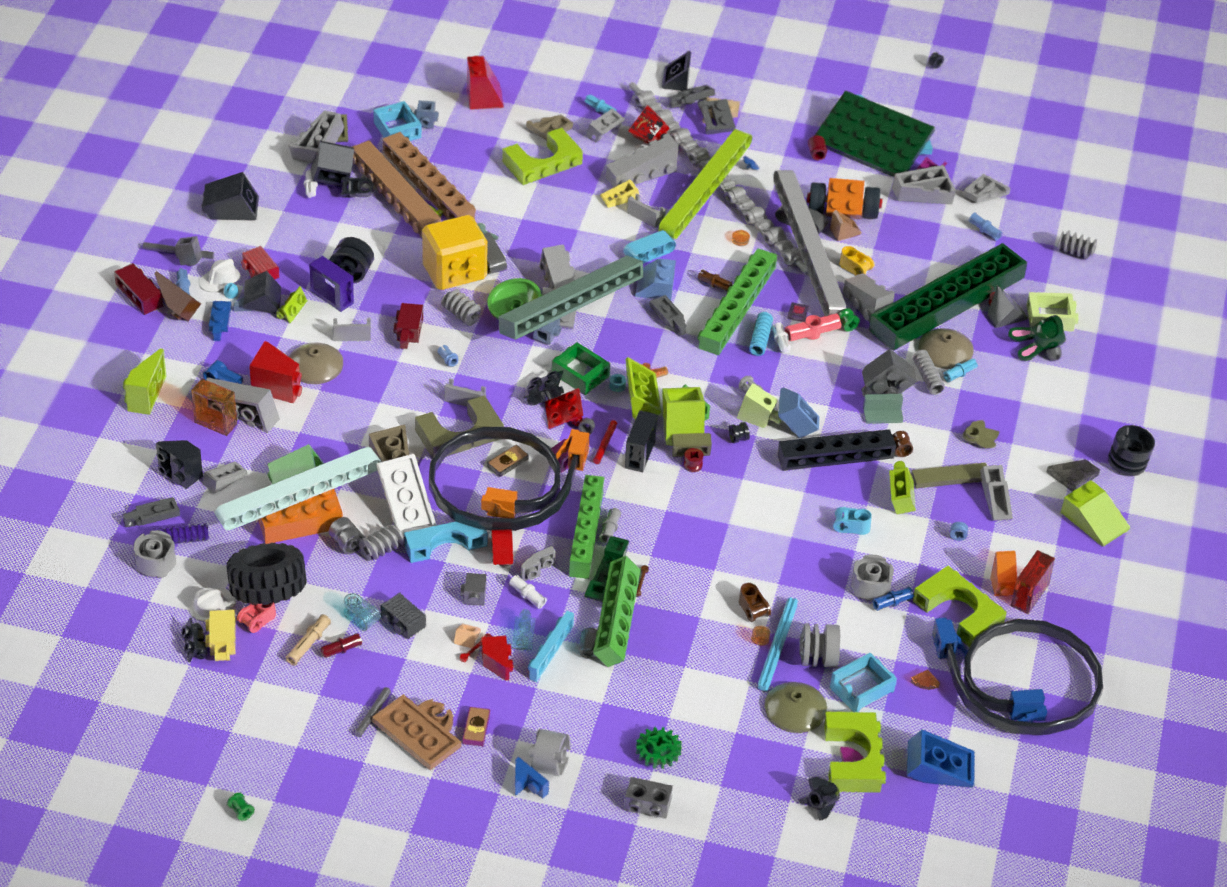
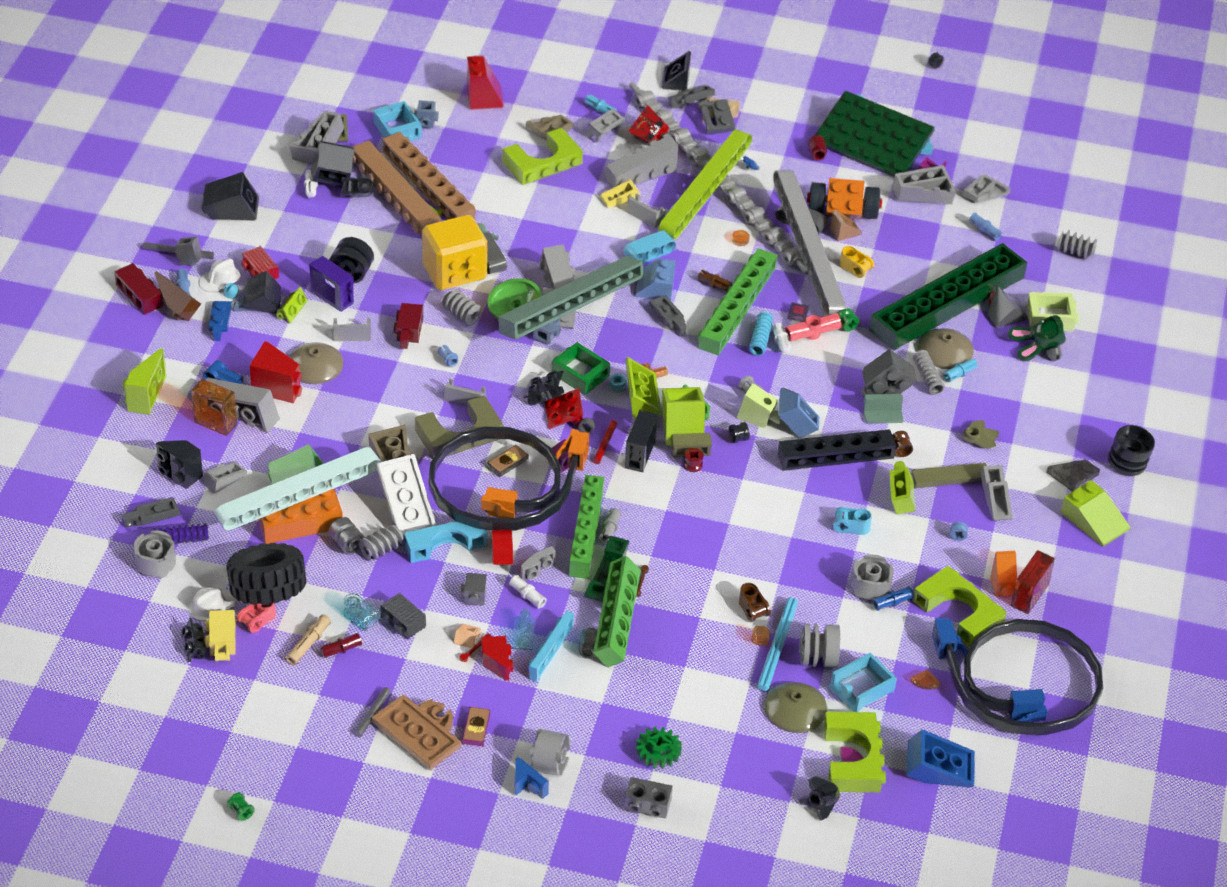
(867, 295): light grey wedge -> none

